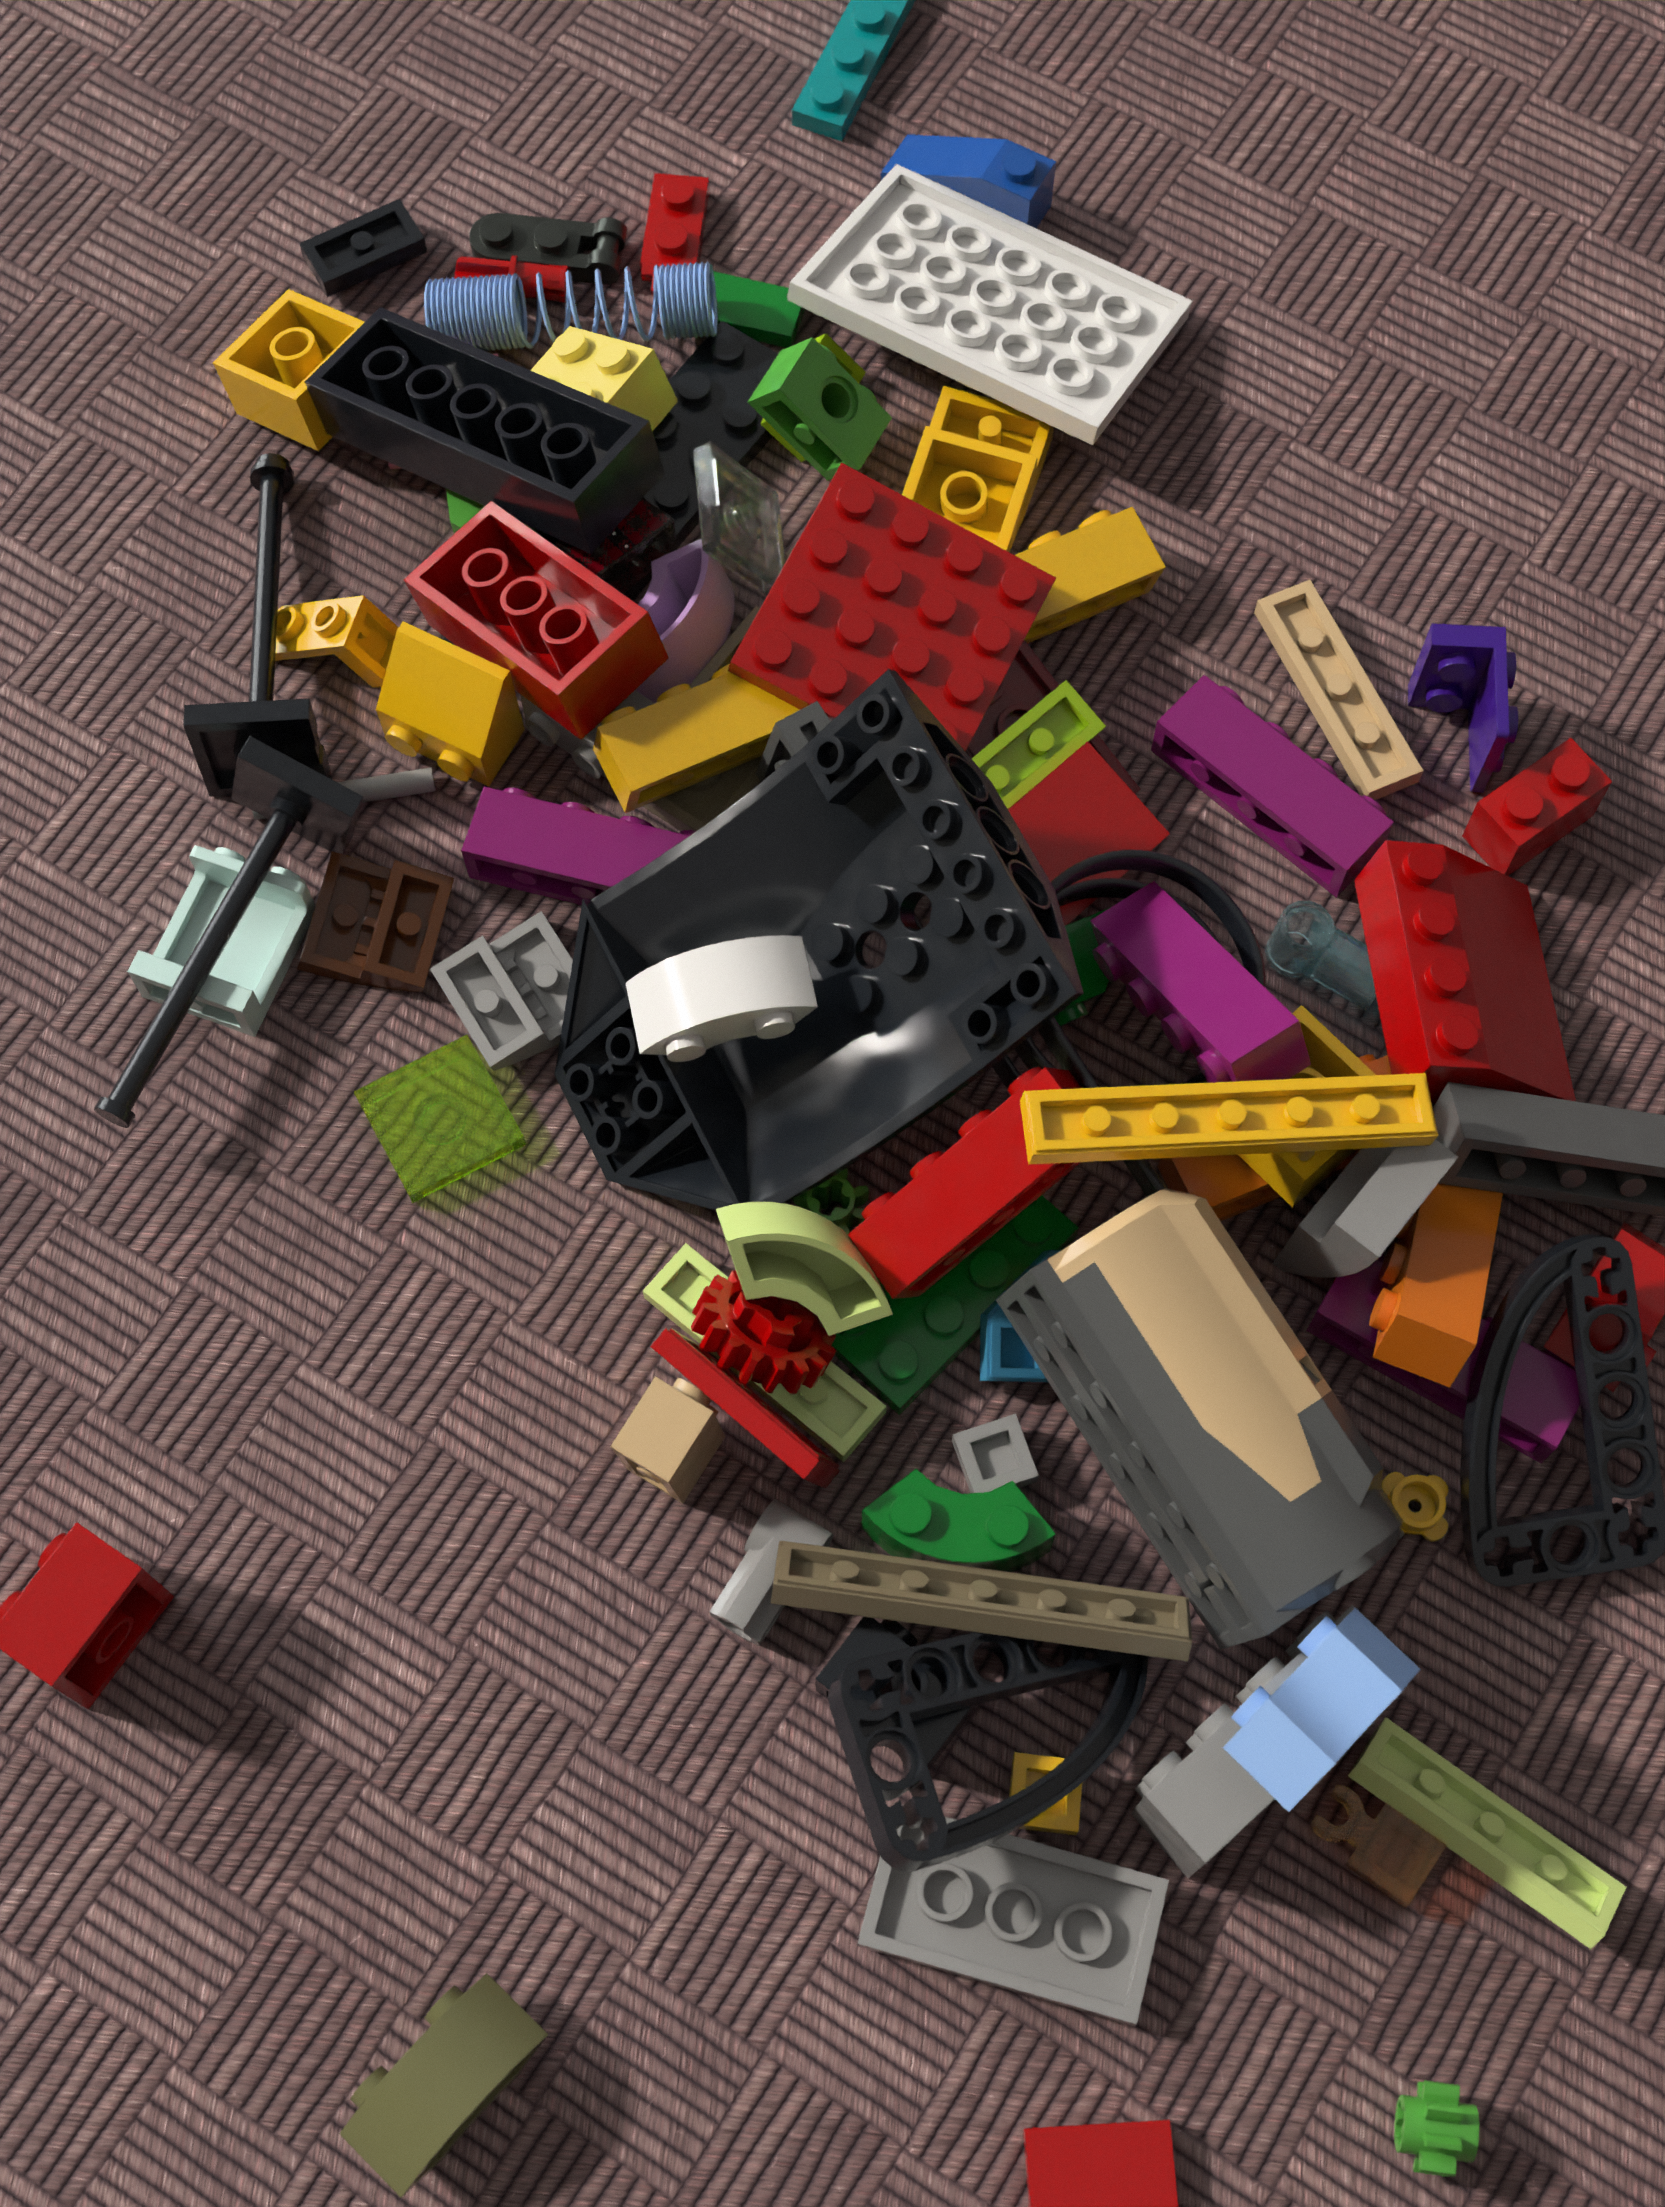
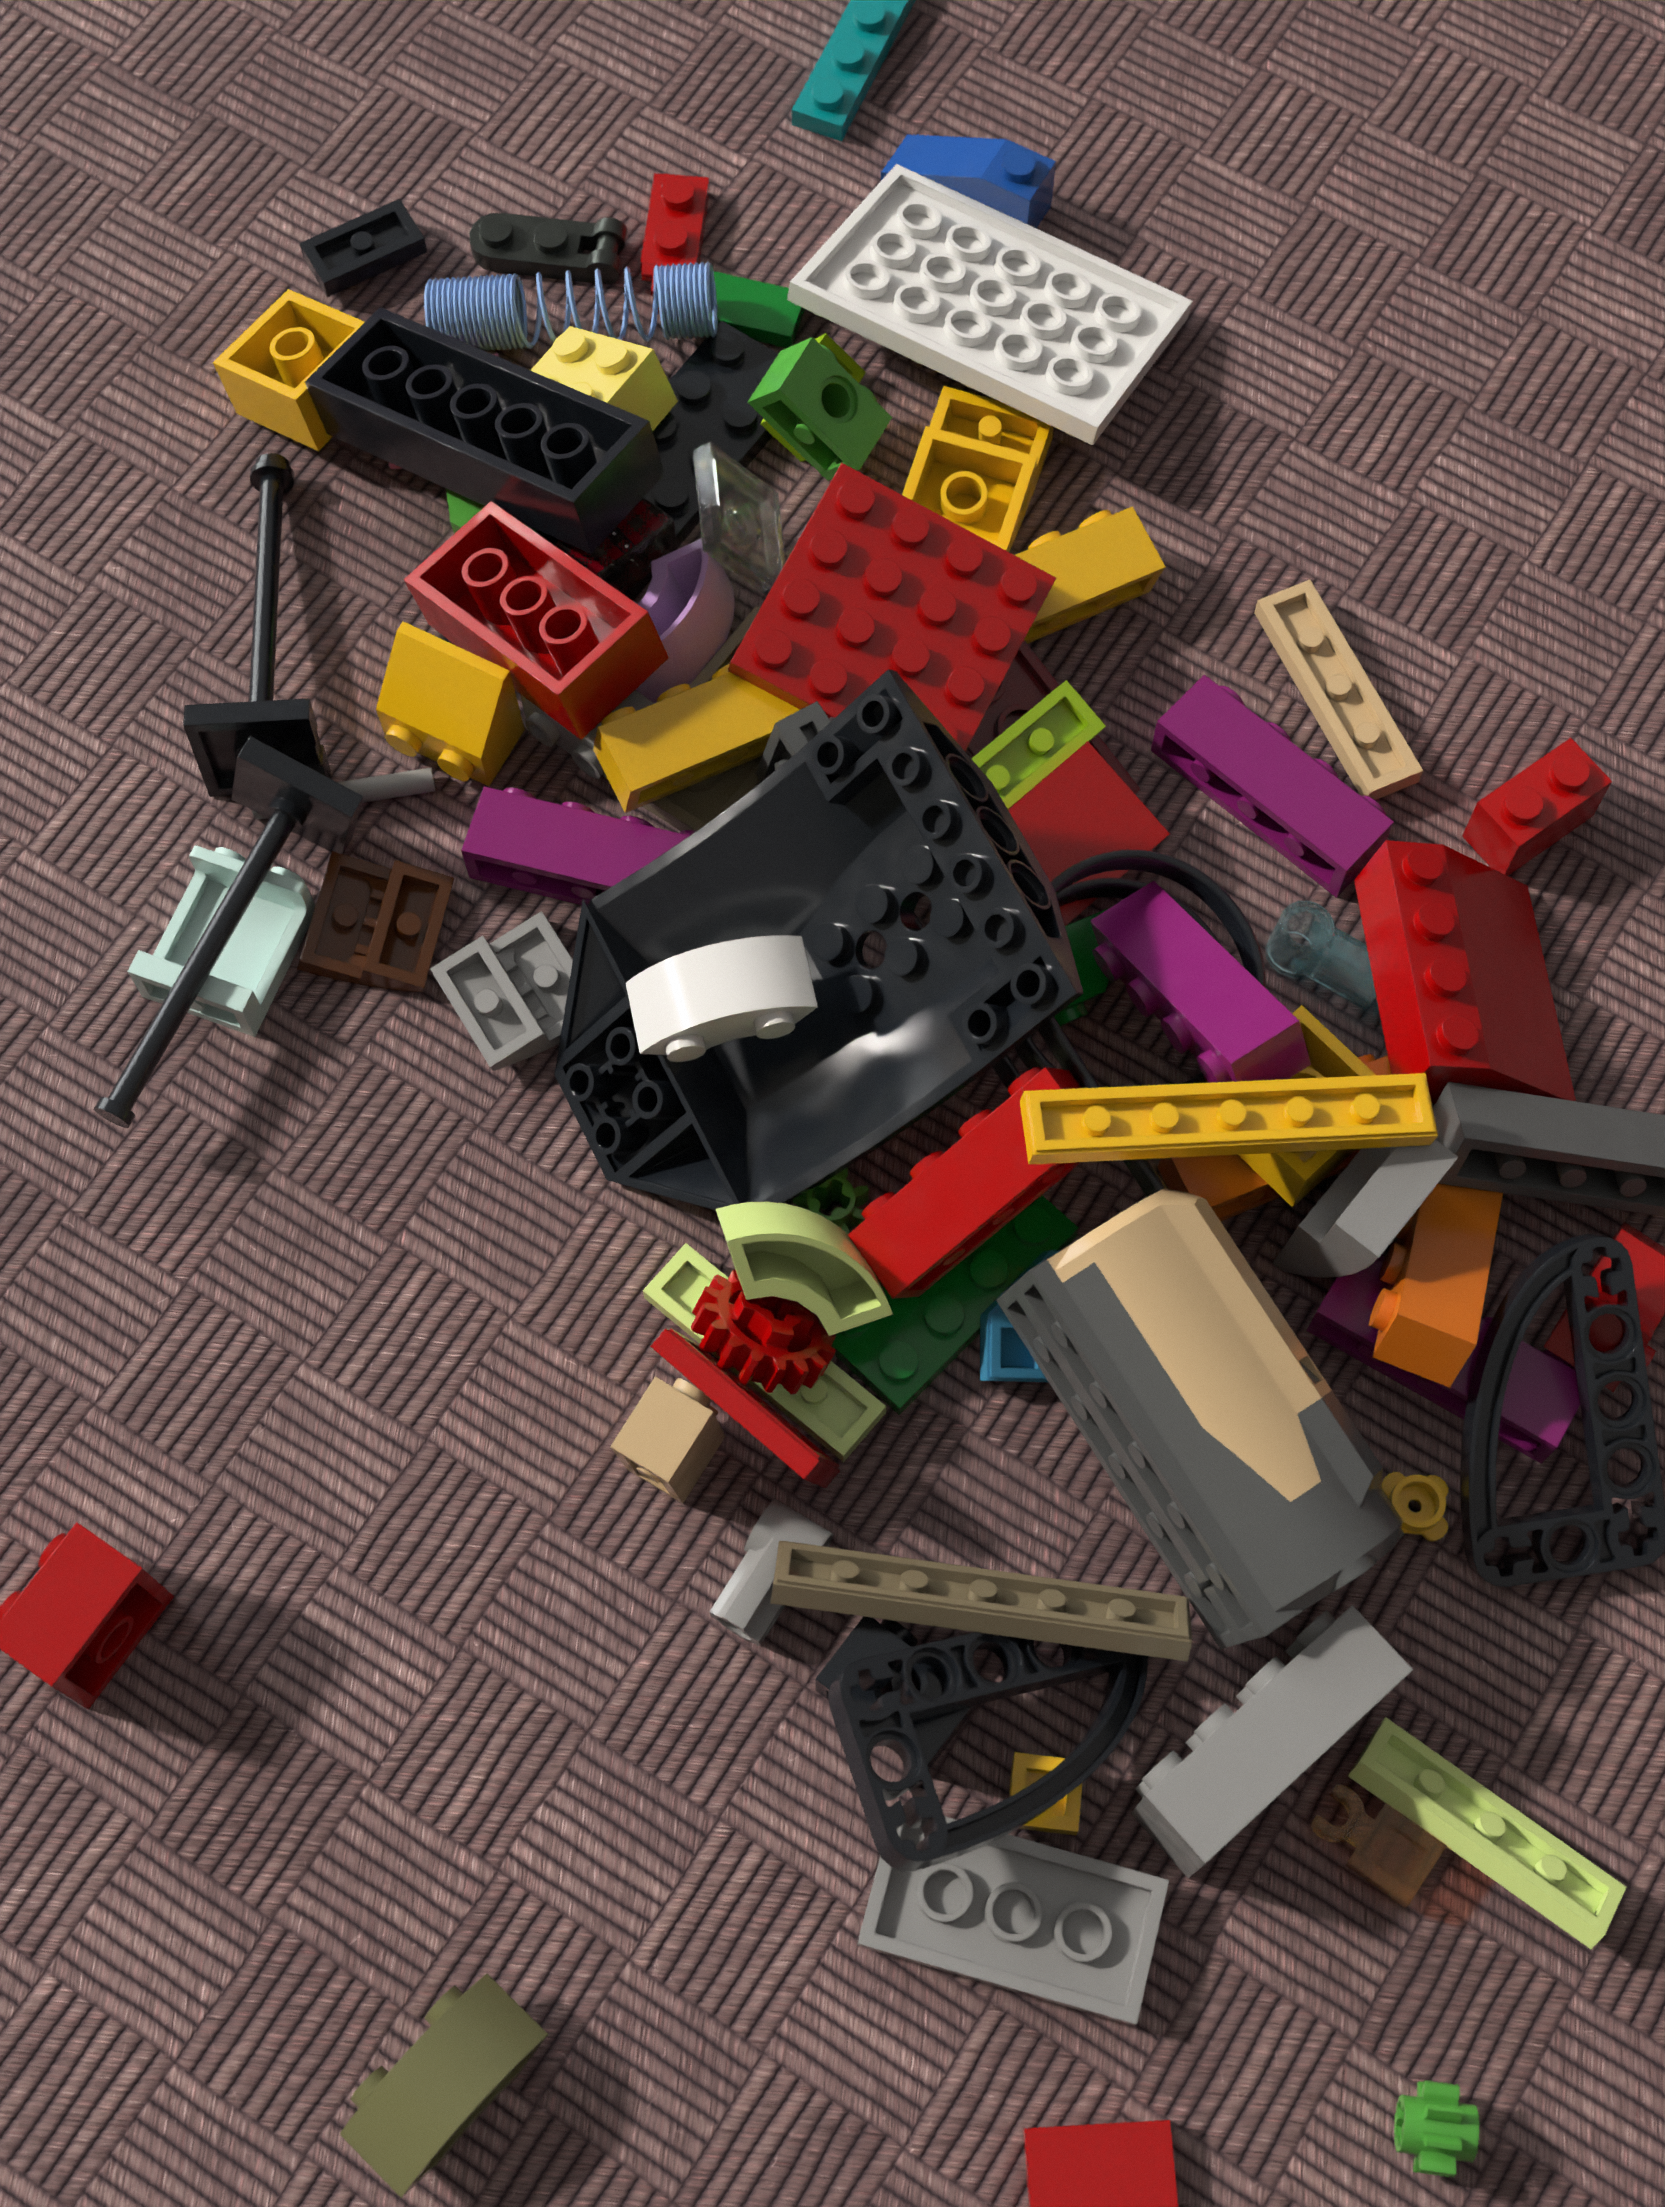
(339, 627): yellow bracket -> none
(440, 1118): clear neon green tile -> none
(552, 275): red axle -> none
(971, 1529): green brick -> none
(995, 1455): light grey plate -> none
(1321, 1708): light blue brick -> none
(1472, 672): dark purple bracket -> none

